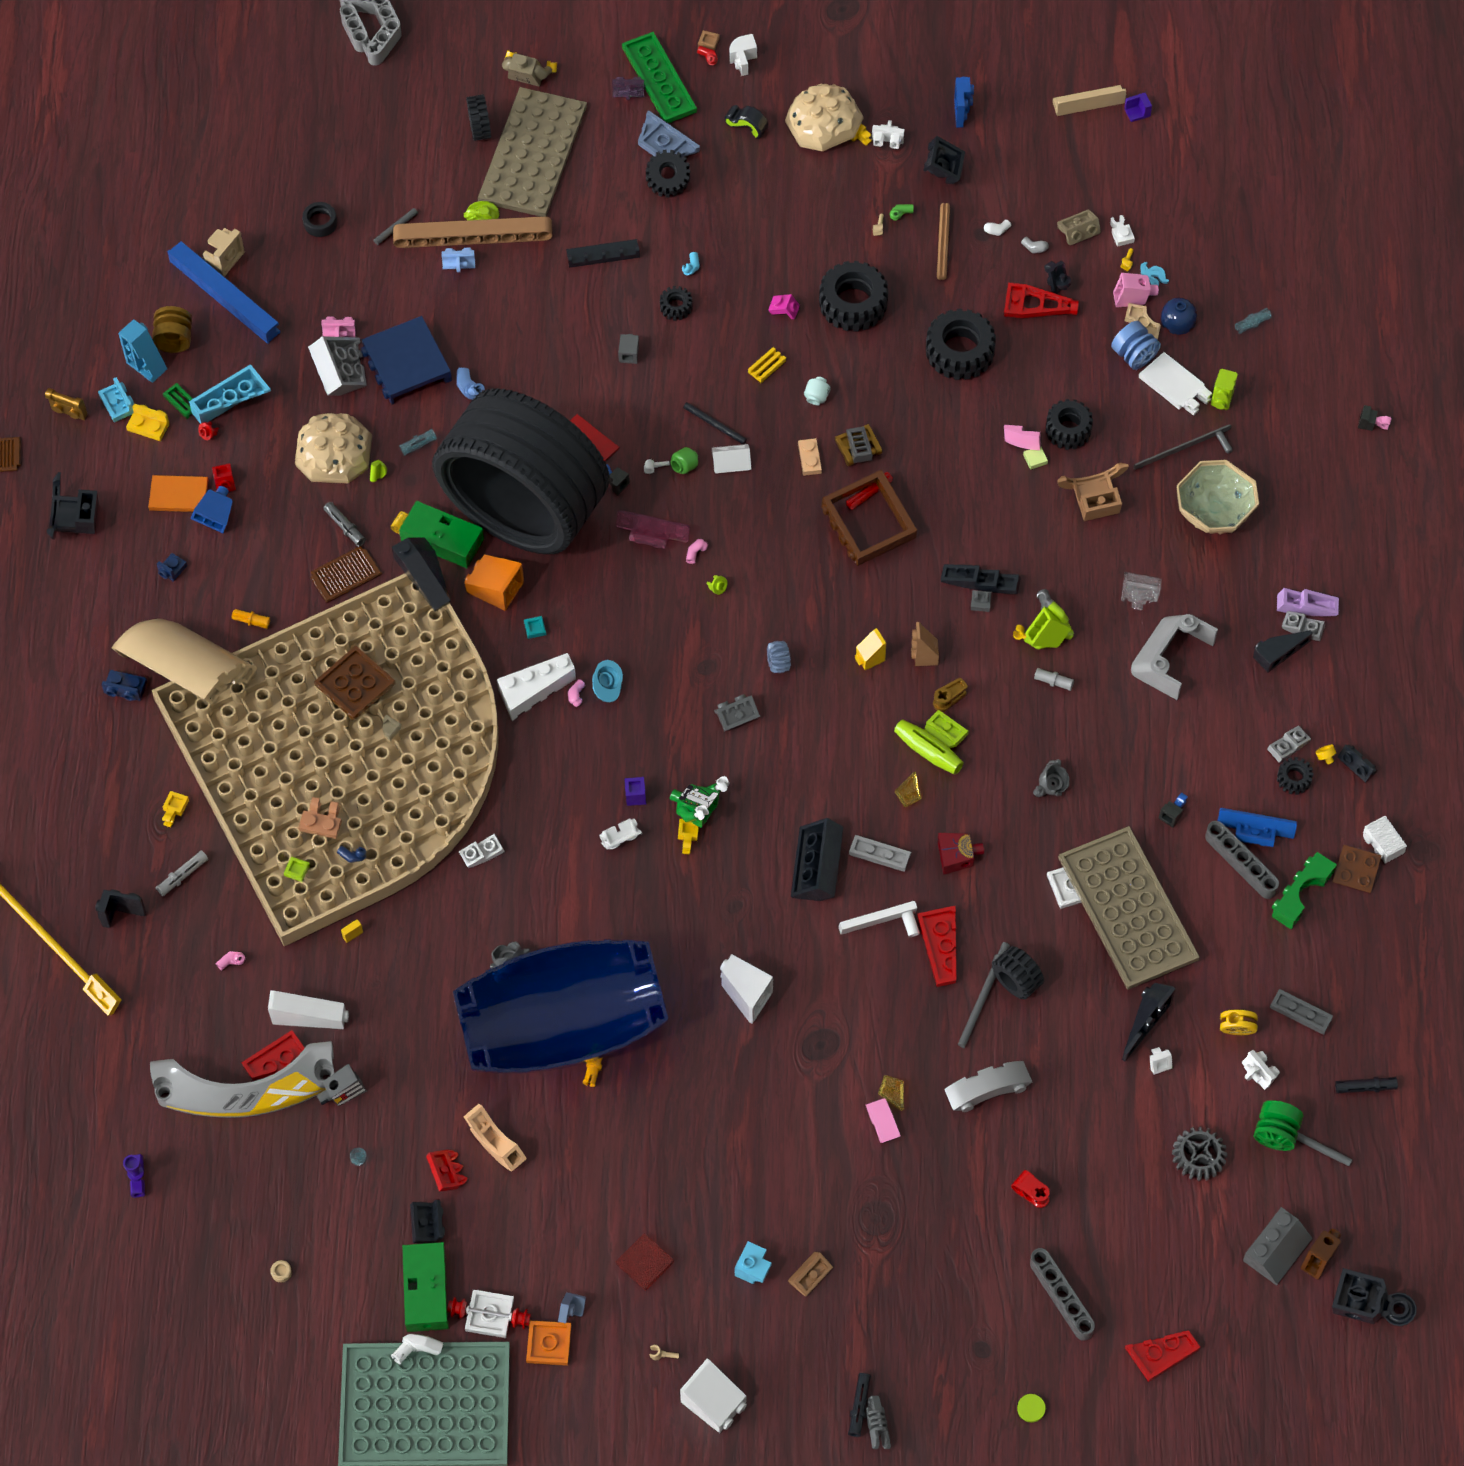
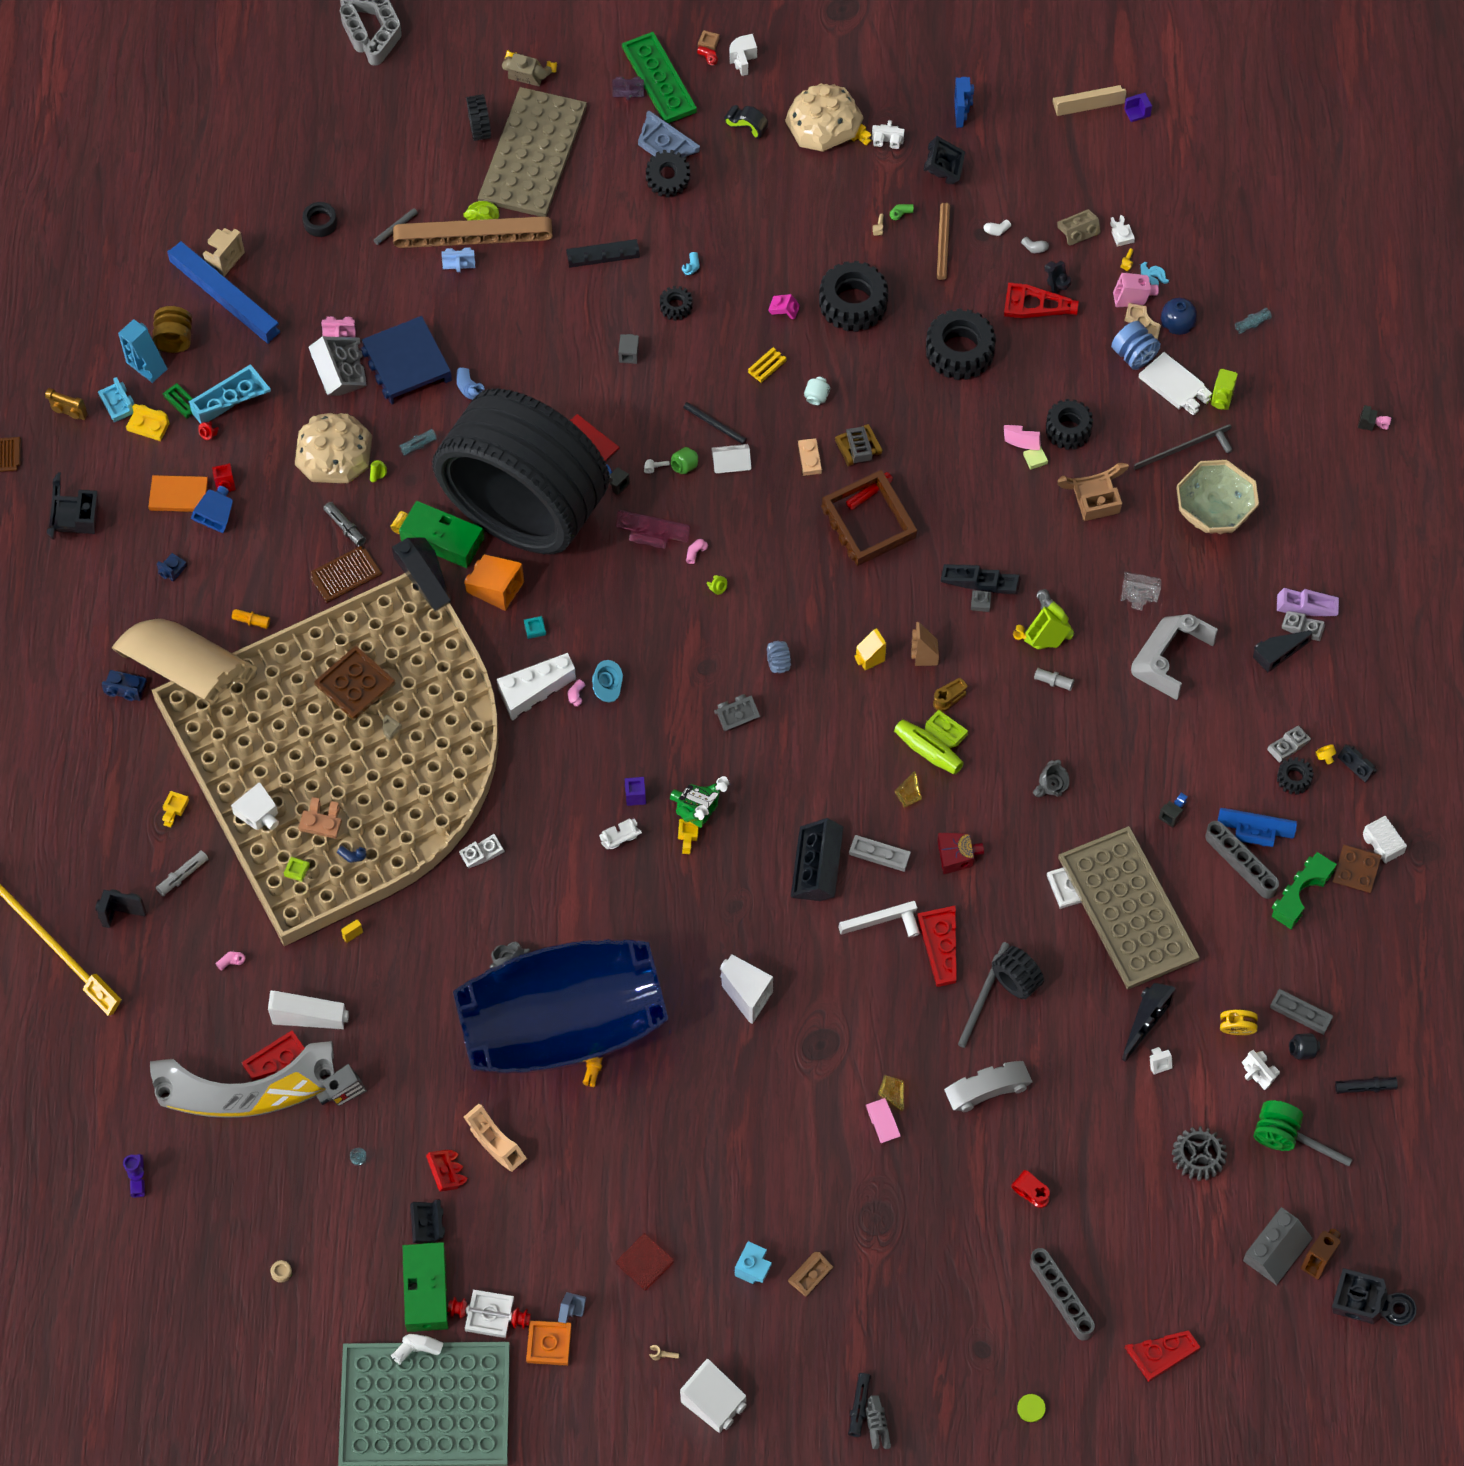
(256, 808): none -> white torso
(1304, 1046): none -> black head

